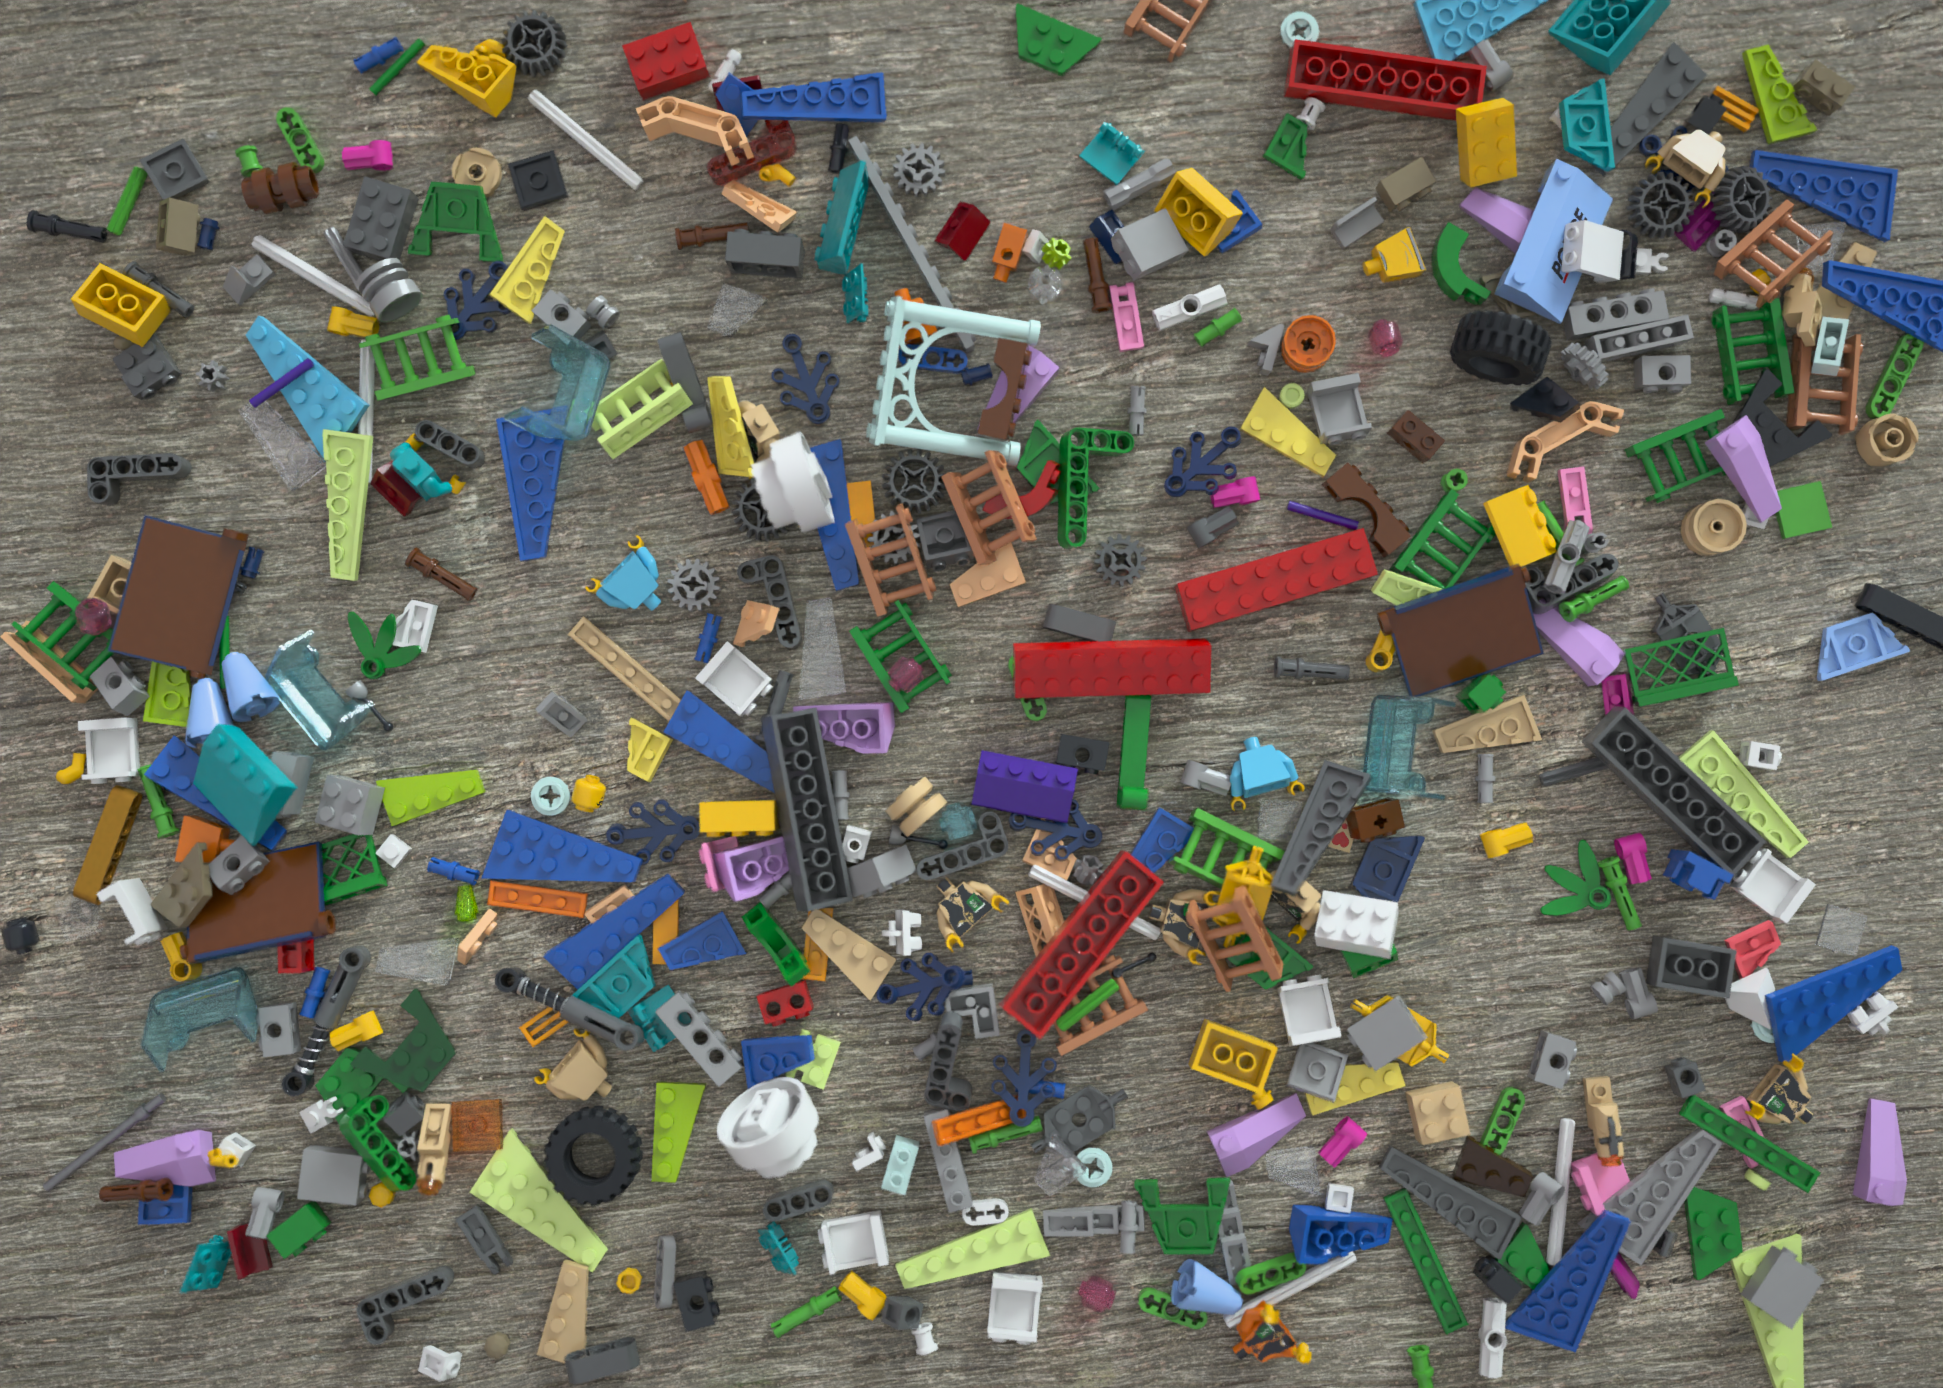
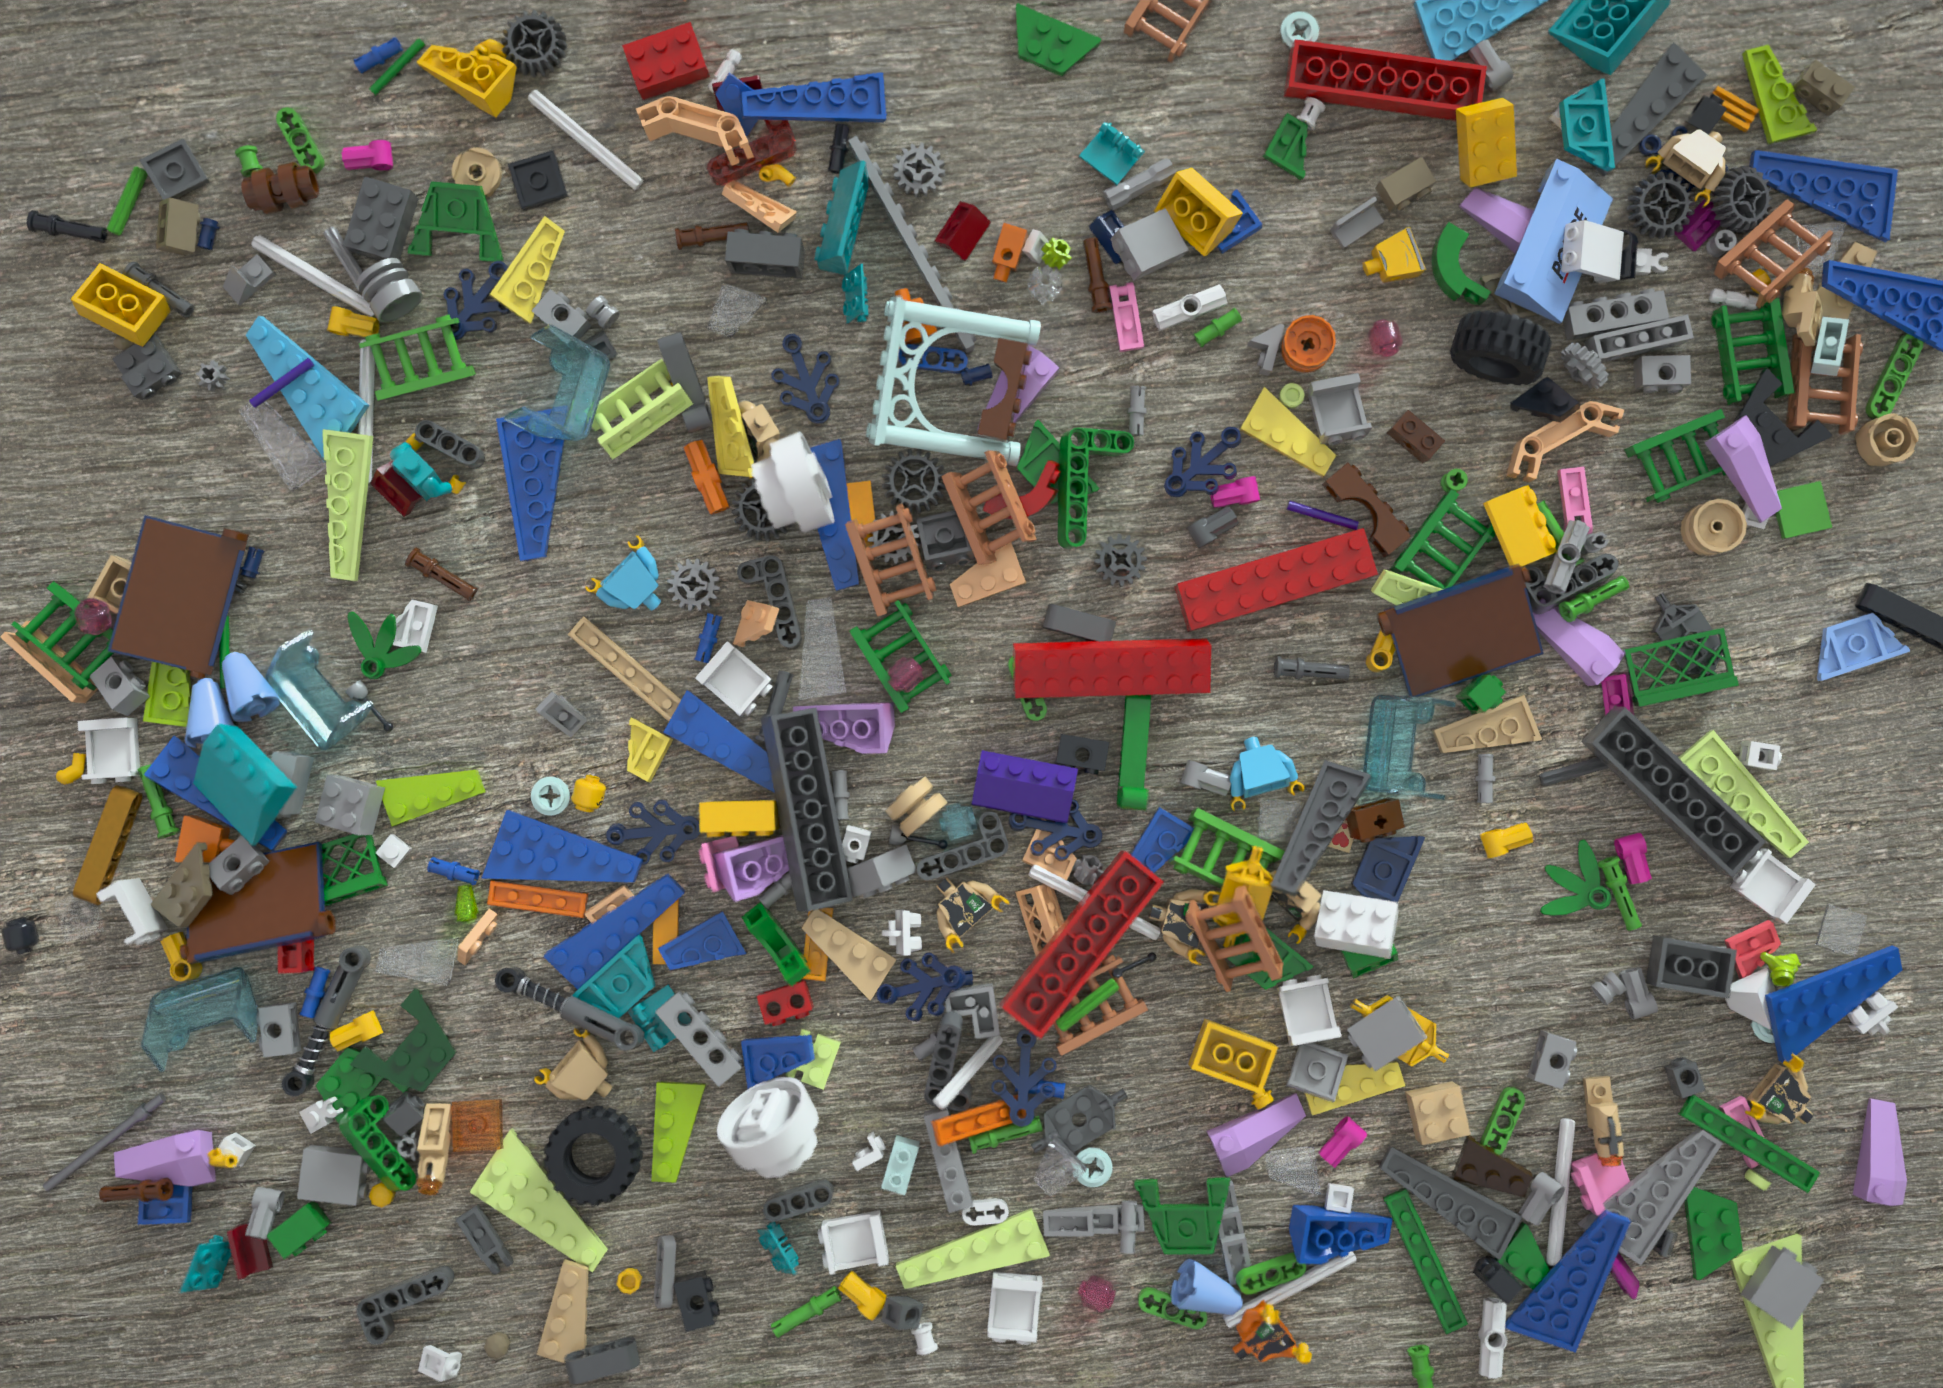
(138, 472): dark grey beam -> none
(528, 1035): light orange tile -> none
(967, 1071): none -> white axle
(1695, 872): blue panel -> none
(1782, 968): none -> lime animal

